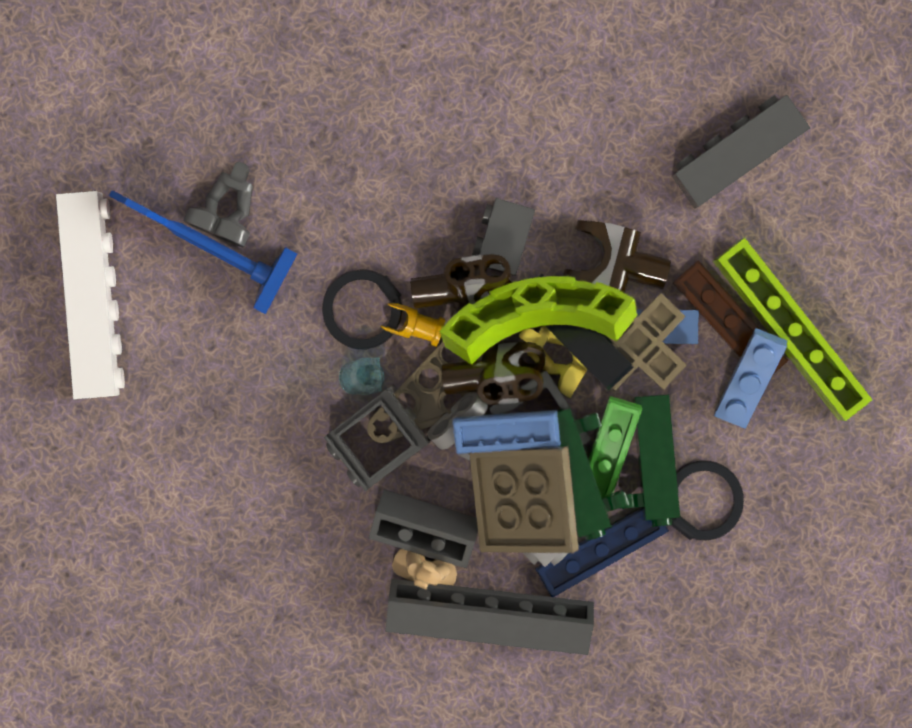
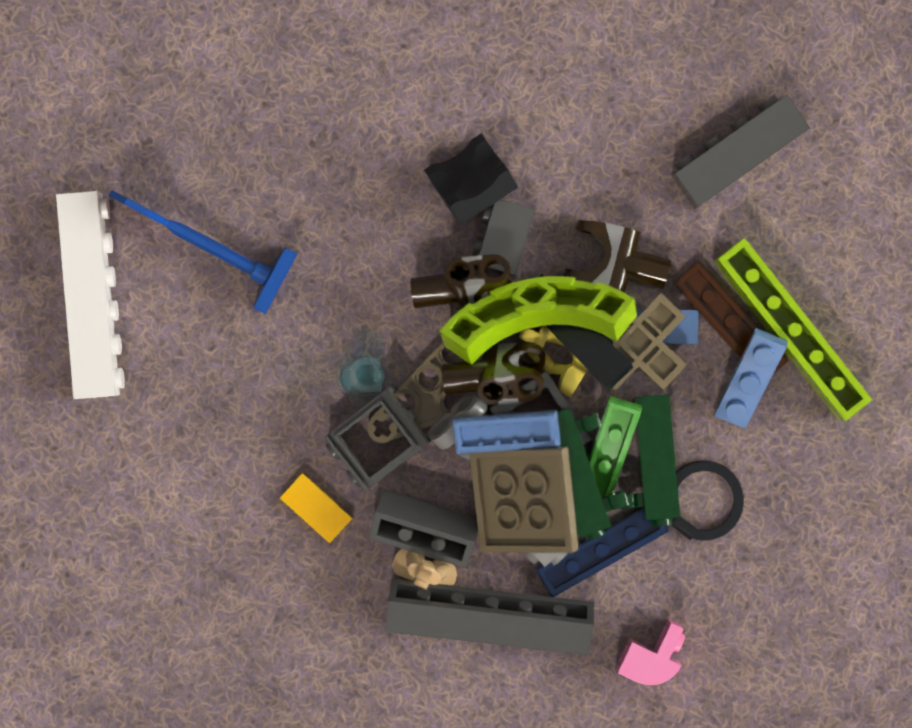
(227, 227): dark grey piece -> none
(316, 507): none -> yellow tile
(386, 287): black piece -> none
(417, 325): yellow piece -> none
(471, 179): none -> black brick
(652, 665): none -> bright pink brick

